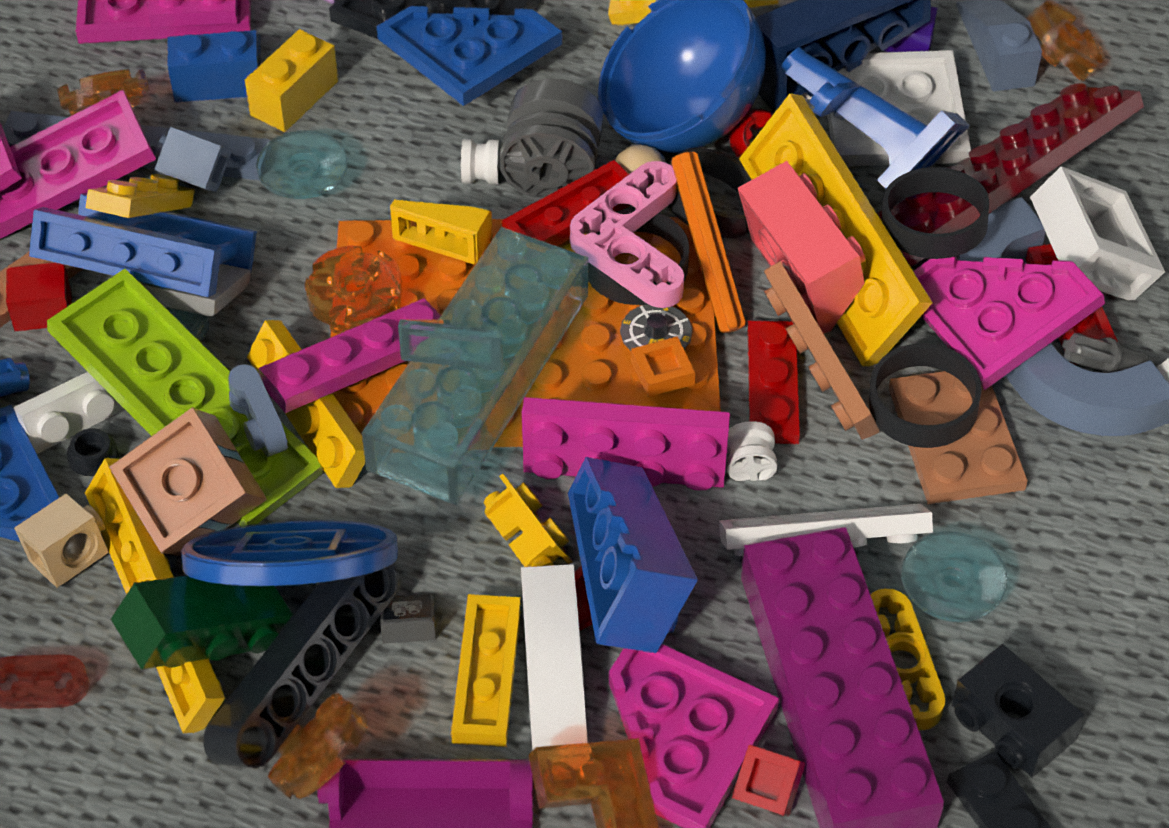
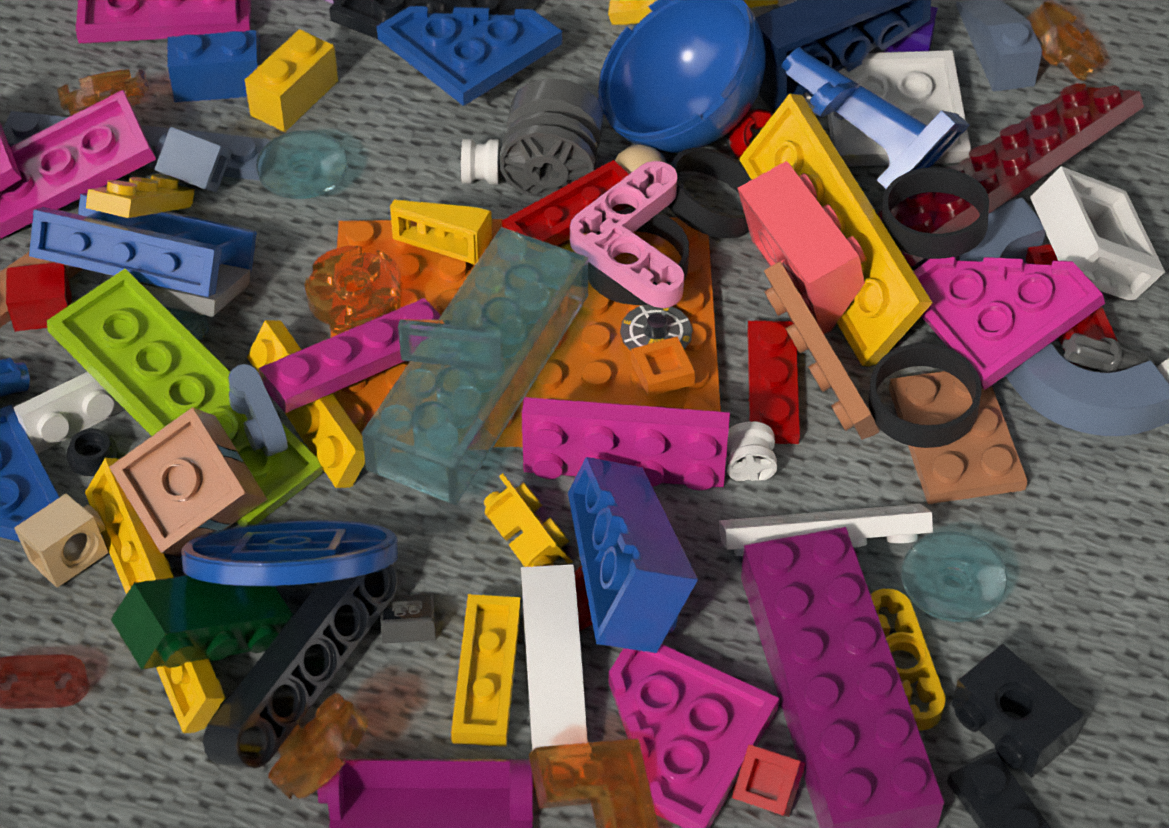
(708, 242): orange axle -> none

